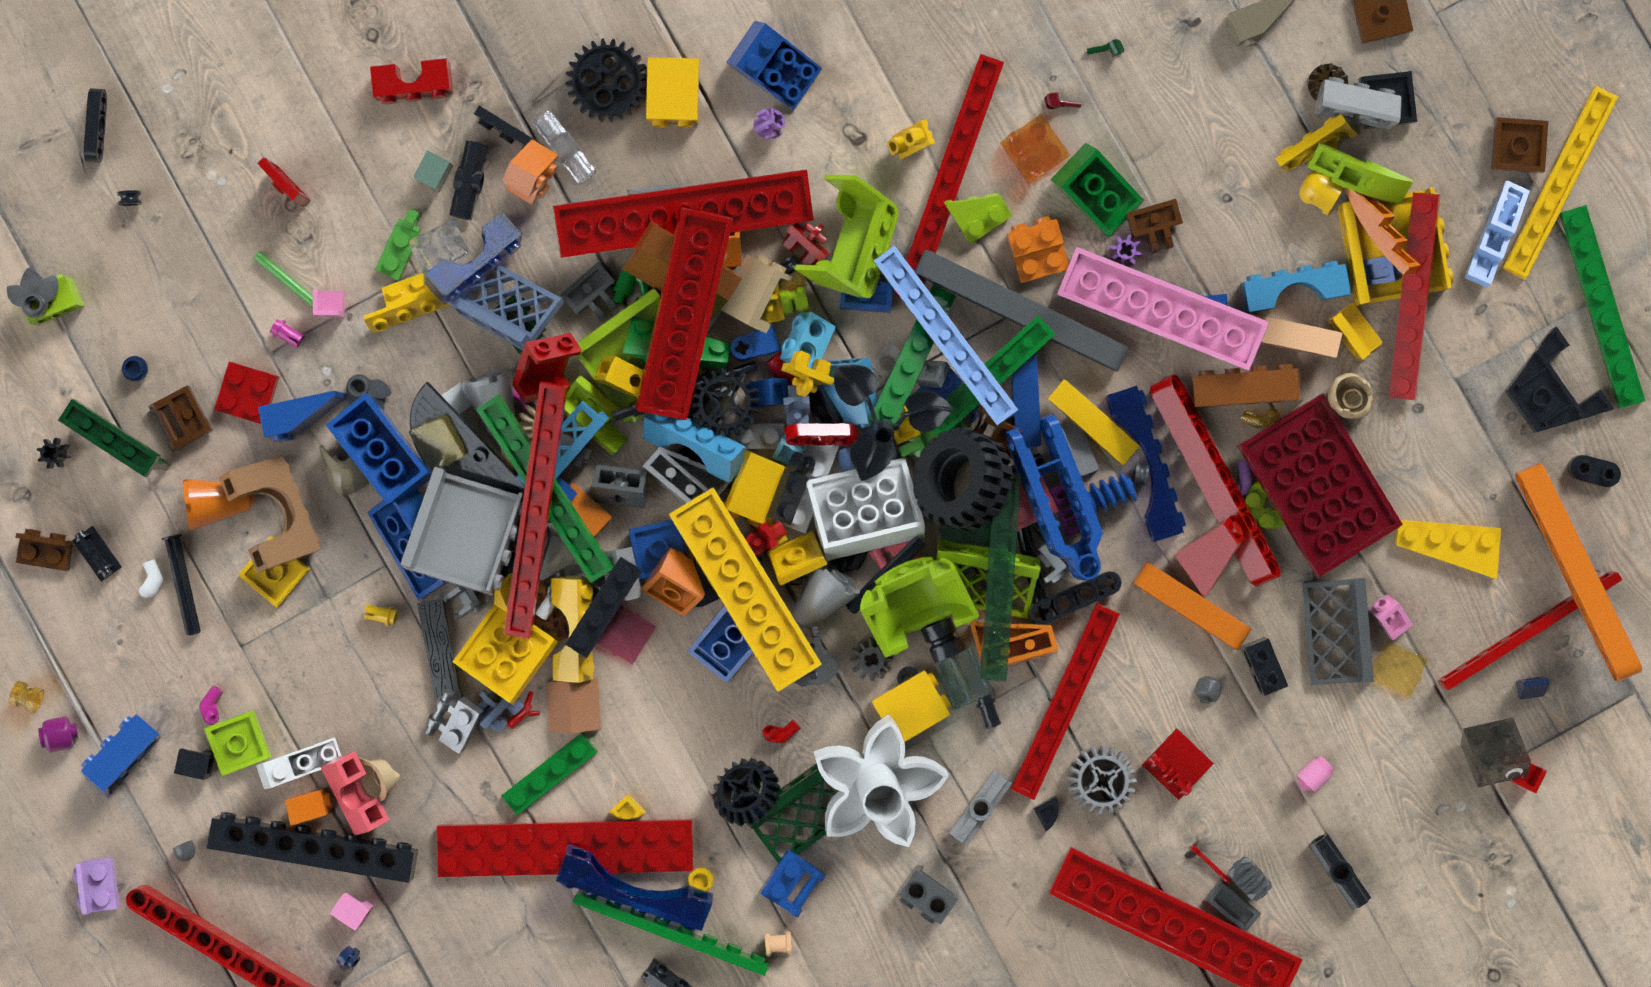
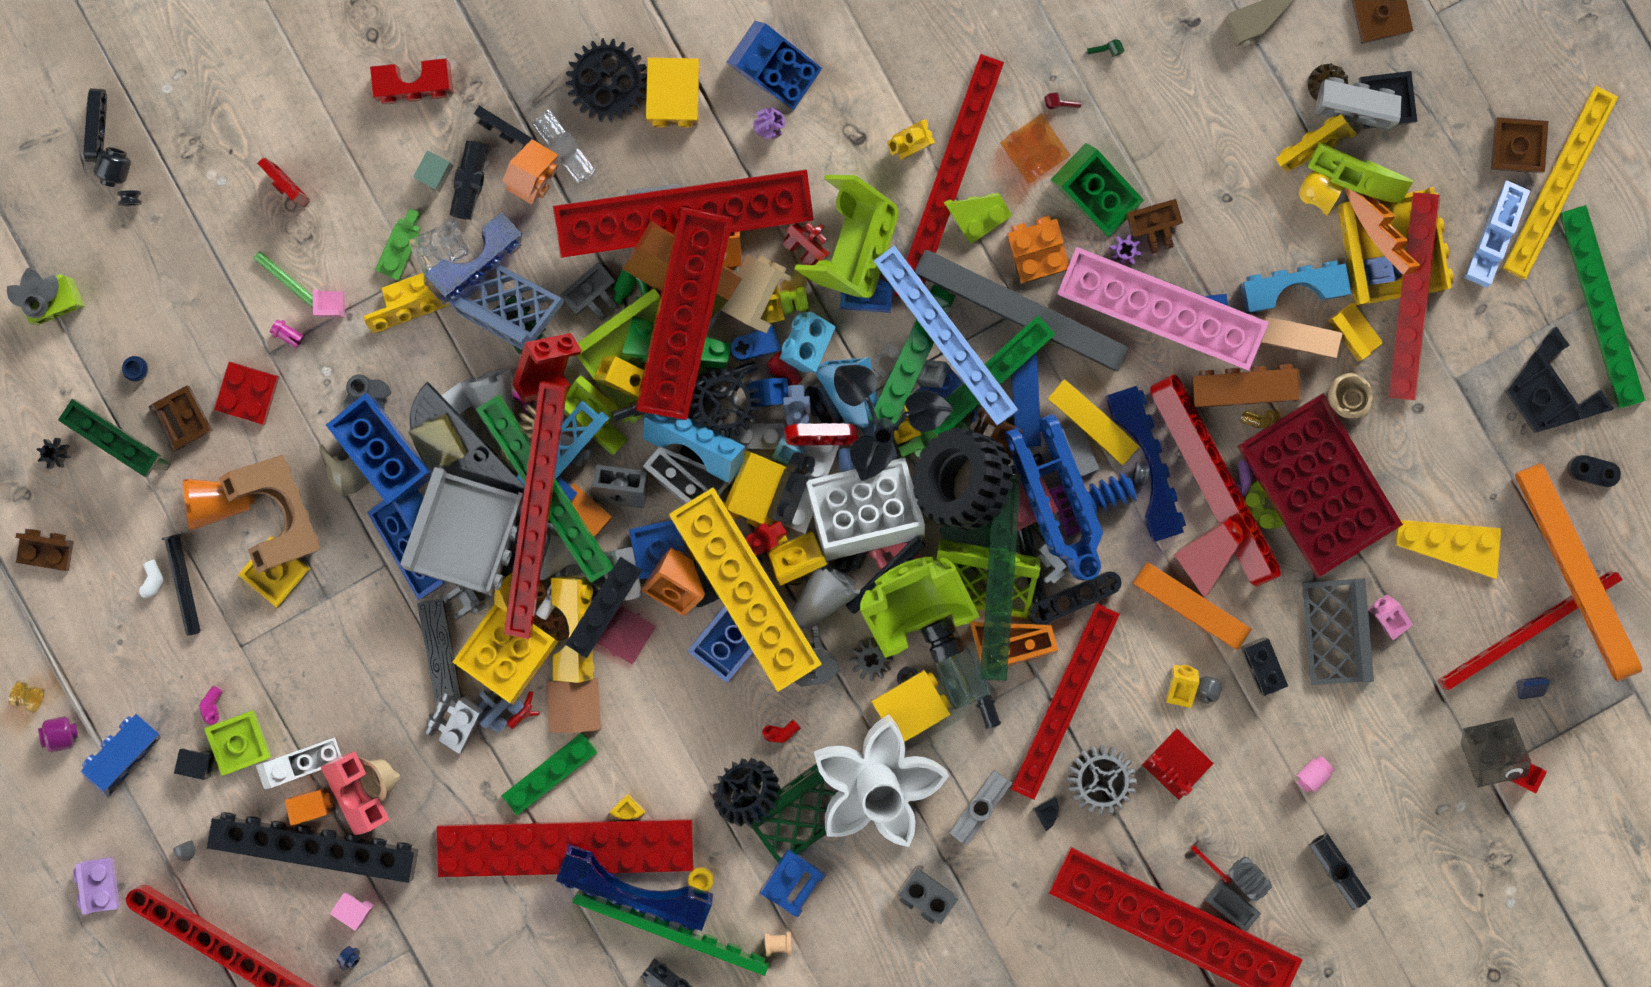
(96, 553): black hinge -> none
(112, 166): none -> black head
(294, 416): blue slope -> none
(381, 614): yellow pin -> none
(789, 264): black bush -> none
(799, 367): yellow hips -> none
(1183, 686): none -> yellow bracket
(1398, 668): clear yellow piece -> none

